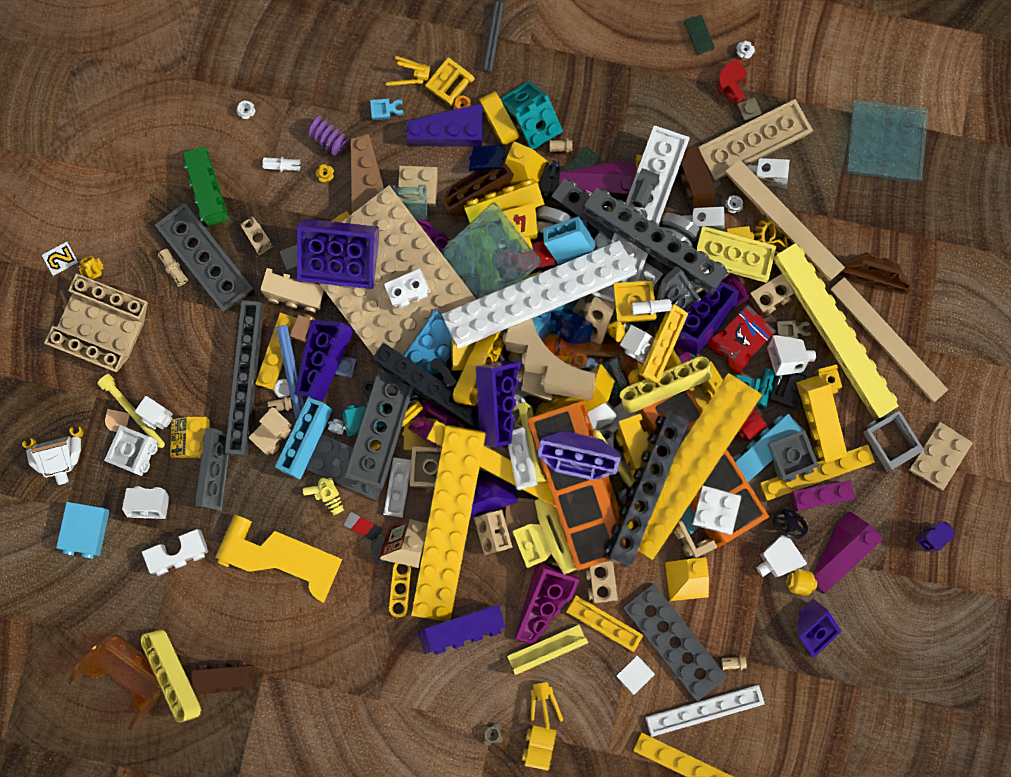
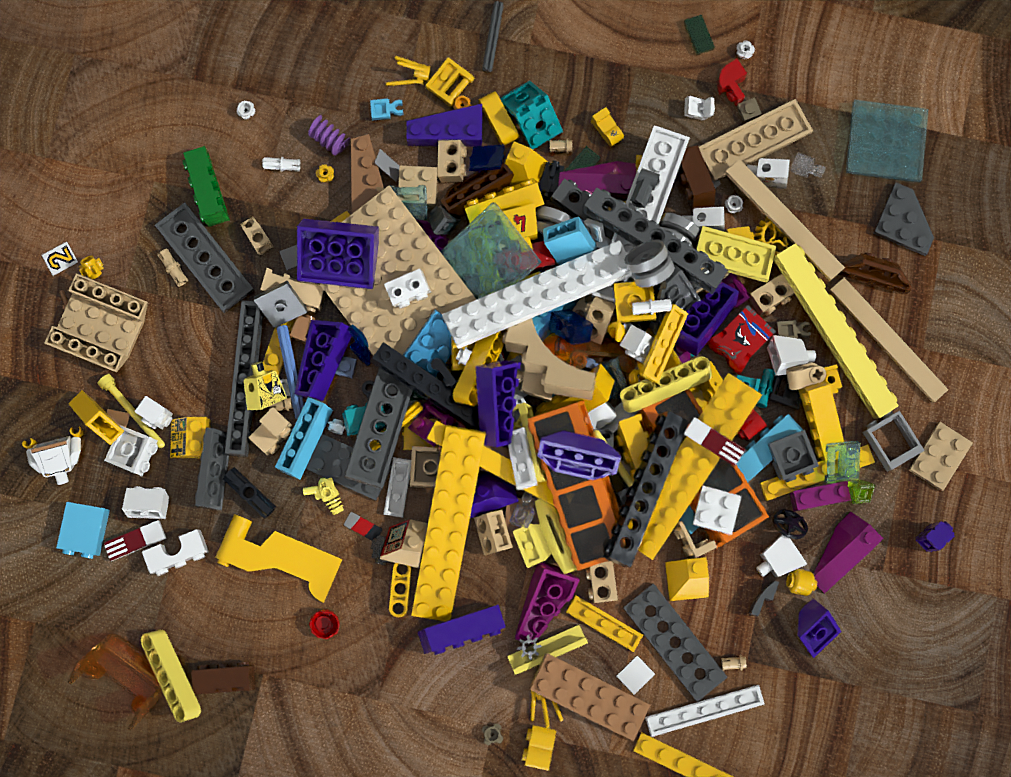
(95, 417): none -> yellow slope
(135, 540): none -> tile
(240, 484): none -> black piece
(262, 388): none -> light yellow torso
(280, 304): none -> plate
(324, 624): none -> red hair
(360, 346): none -> clear blue slope
(387, 165): none -> light grey sticker
(442, 221): none -> dark grey slope
(447, 161): none -> tan brick
(463, 355): none -> white plate
(524, 513): none -> clear plate
(534, 646): none -> light grey gear
(589, 696): none -> medium nougat plate
(595, 229): none -> white tile
(607, 127): none -> yellow leg
(649, 263): none -> light grey wheel
(699, 108): none -> white bracket
(714, 441): none -> tile
(766, 594): none -> dark grey slope
(804, 165): none -> clear plate
(805, 375): none -> tan piece
(847, 461): none -> clear light blue plate
(861, 491): none -> clear neon green slope
(904, 221): none -> dark grey plate

